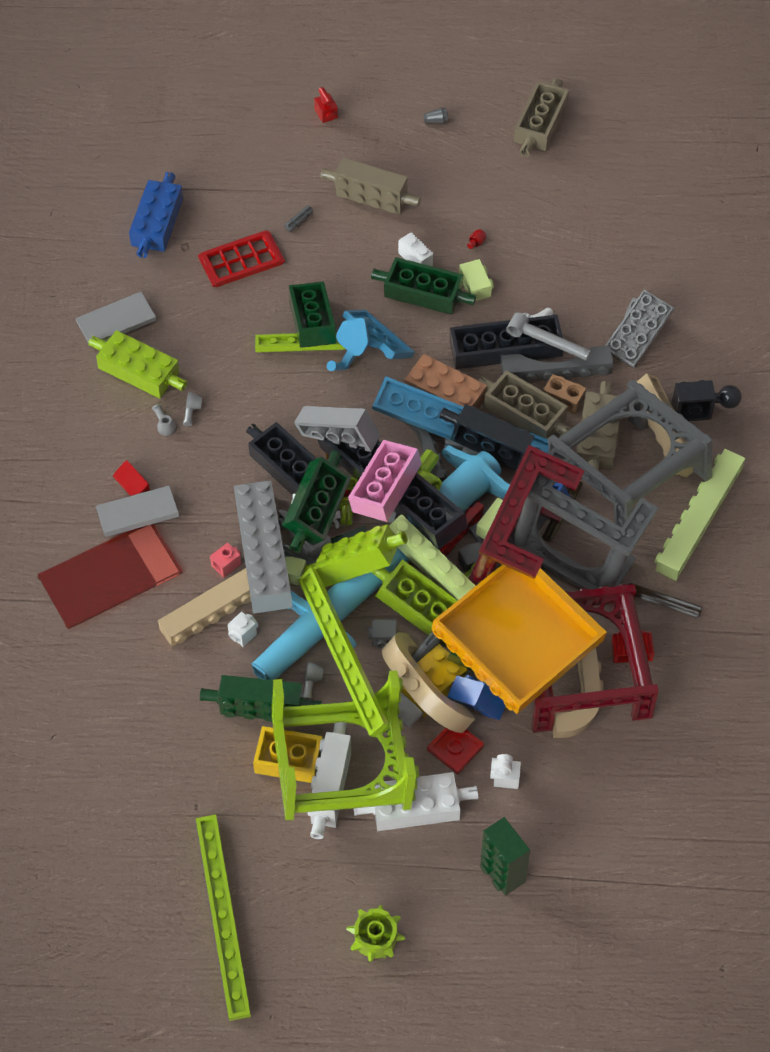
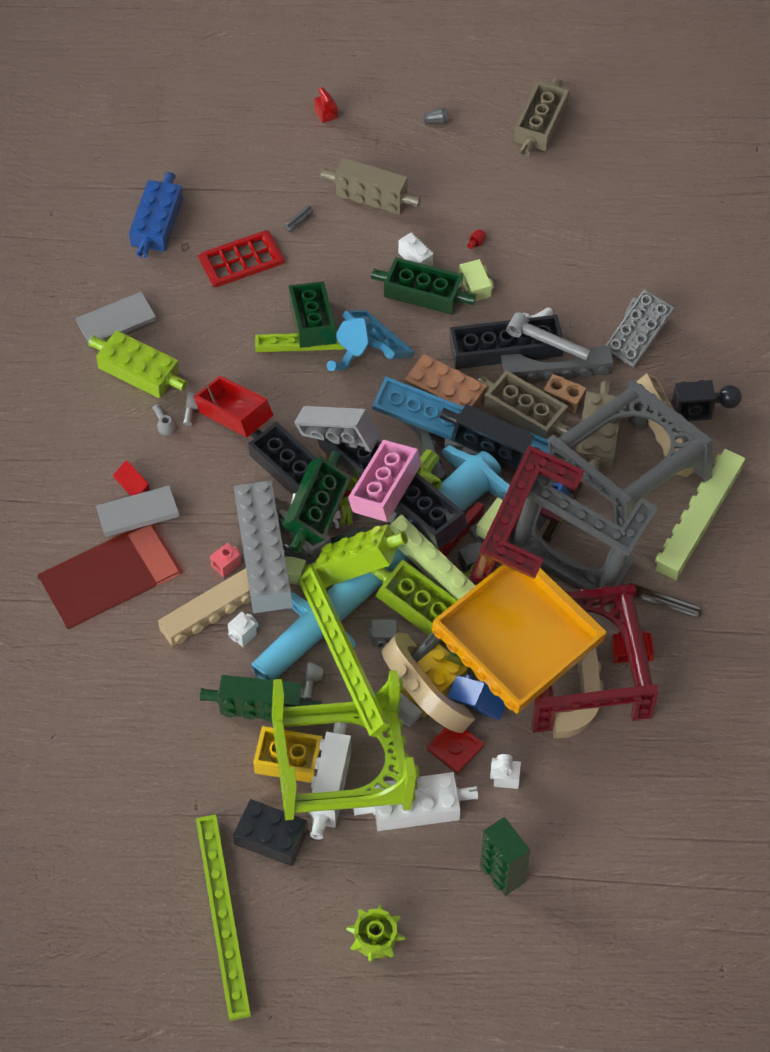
(233, 406): none -> red piece
(269, 834): none -> black brick

